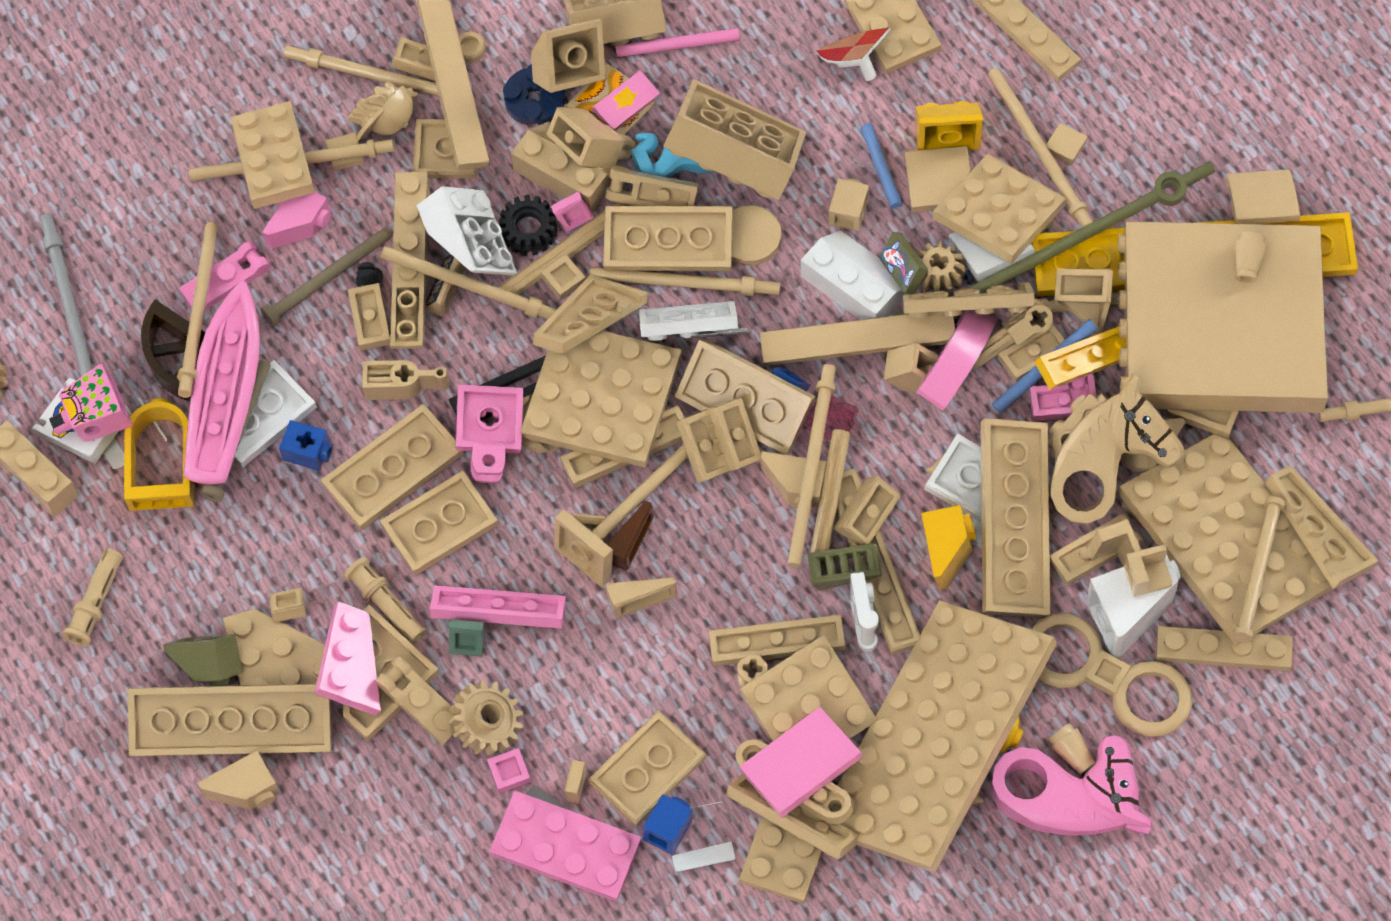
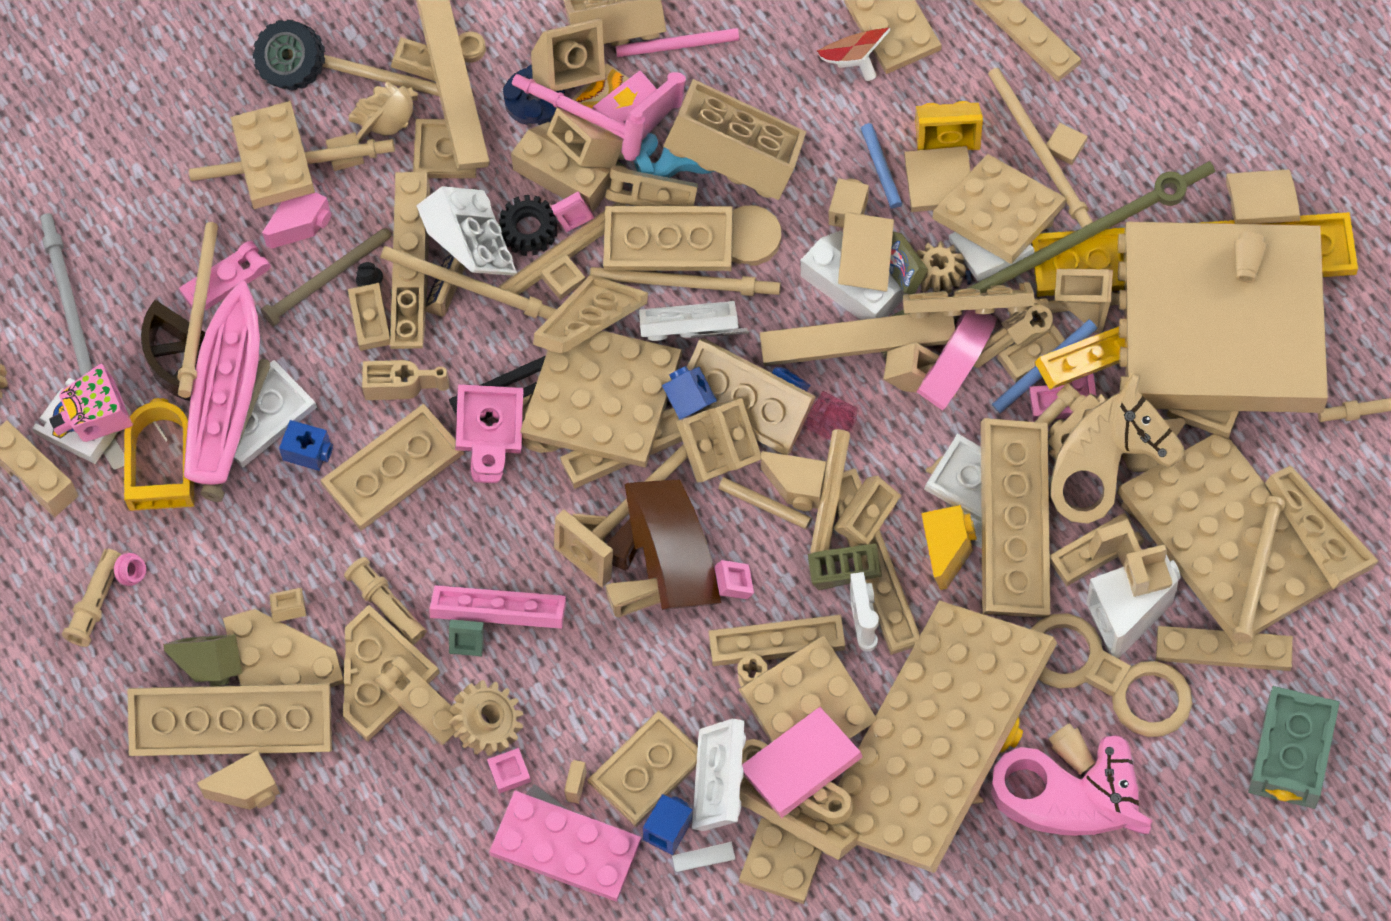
(136, 572): none -> bright pink plate
(272, 51): none -> black wheel
(348, 661): wing -> none
(439, 523): tan plate -> none
(638, 121): none -> bright pink piece
(672, 543): none -> reddish brown slope
(688, 391): none -> brick
(718, 775): none -> white plate
(734, 579): none -> bright pink plate
(765, 503): none -> tan bar
(825, 388): tan bar -> none
(866, 251): none -> tan sticker
(1066, 397): none -> tan bar
(1294, 747): none -> sand green piece

